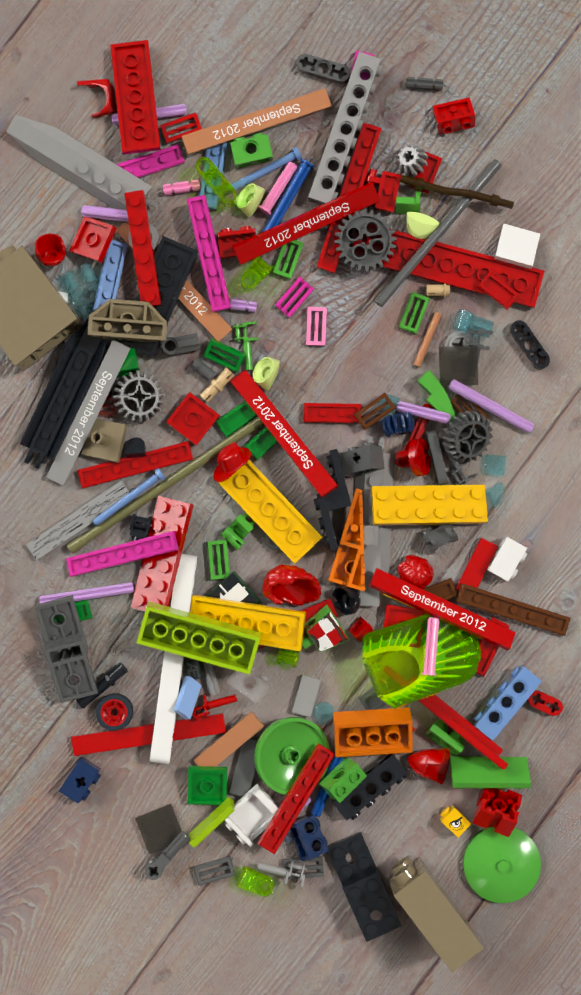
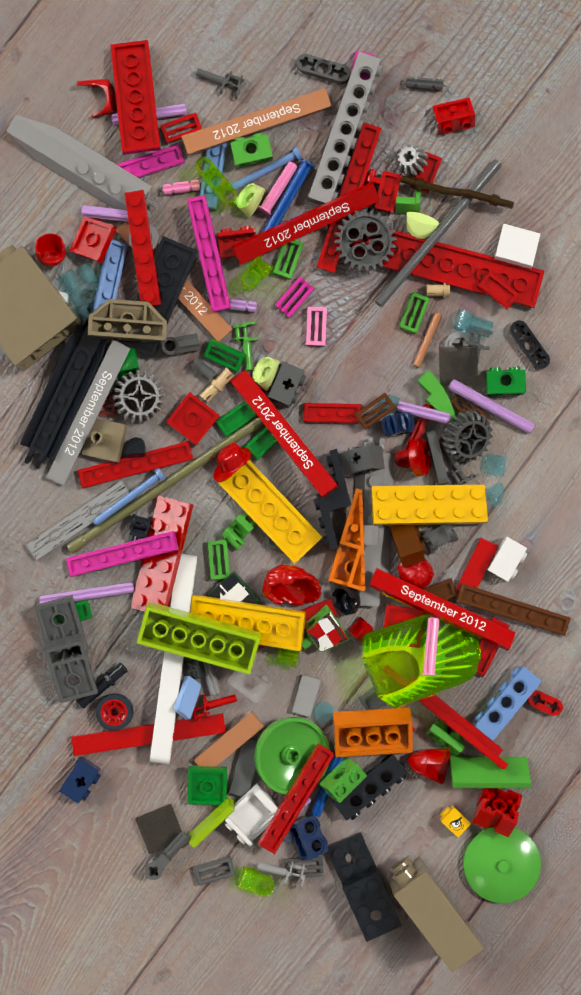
(221, 80): none -> dark grey piece
(278, 392): none -> dark grey brick
(408, 544): none -> reddish brown brick
(494, 386): none -> green brick

